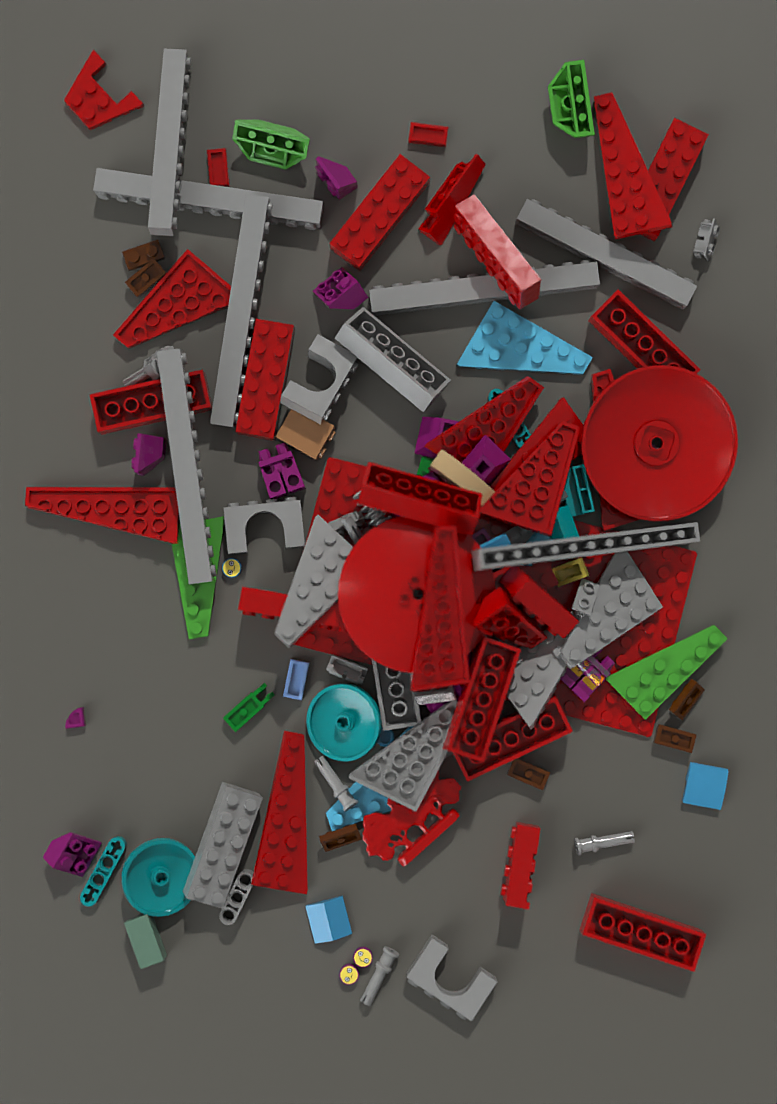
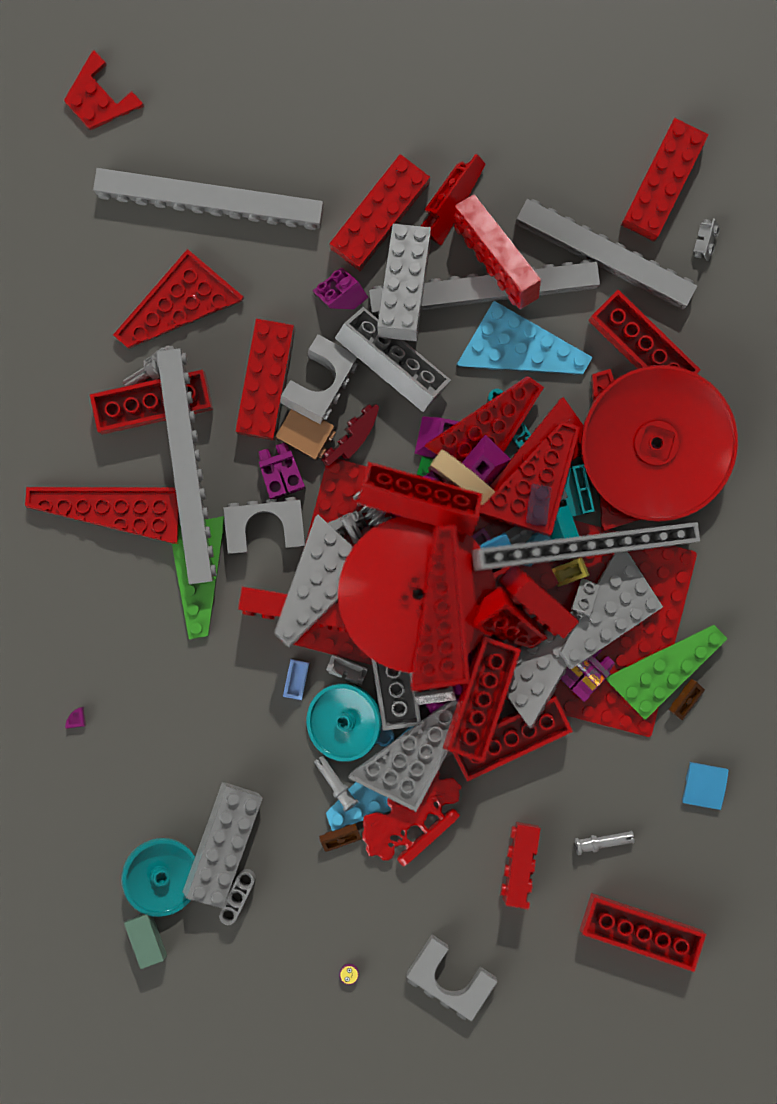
(71, 853): magenta slope -> none
(102, 870): teal beam -> none
(142, 254): reddish brown plate -> none
(145, 277): reddish brown plate -> none
(149, 453): magenta slope -> none
(168, 142): light grey brick -> none
(218, 167): red tile -> none
(231, 567): light yellow tile -> none
(240, 309): light grey brick -> none
(247, 709): green hinge -> none
(270, 143): bright green wedge -> none
(283, 842): red wing -> none
(328, 919): dark azure slope -> none
(337, 177): magenta slope -> none
(358, 431): none -> dark red slope
(362, 957): tile -> none
(383, 967): light grey pin -> none
(404, 282): none -> light grey brick
(428, 134): red tile -> none
(528, 773): reddish brown plate -> none
(538, 505): none -> clear purple plate
(571, 100): bright green wedge -> none
(631, 191): red wing -> none
(674, 738): reddish brown plate -> none

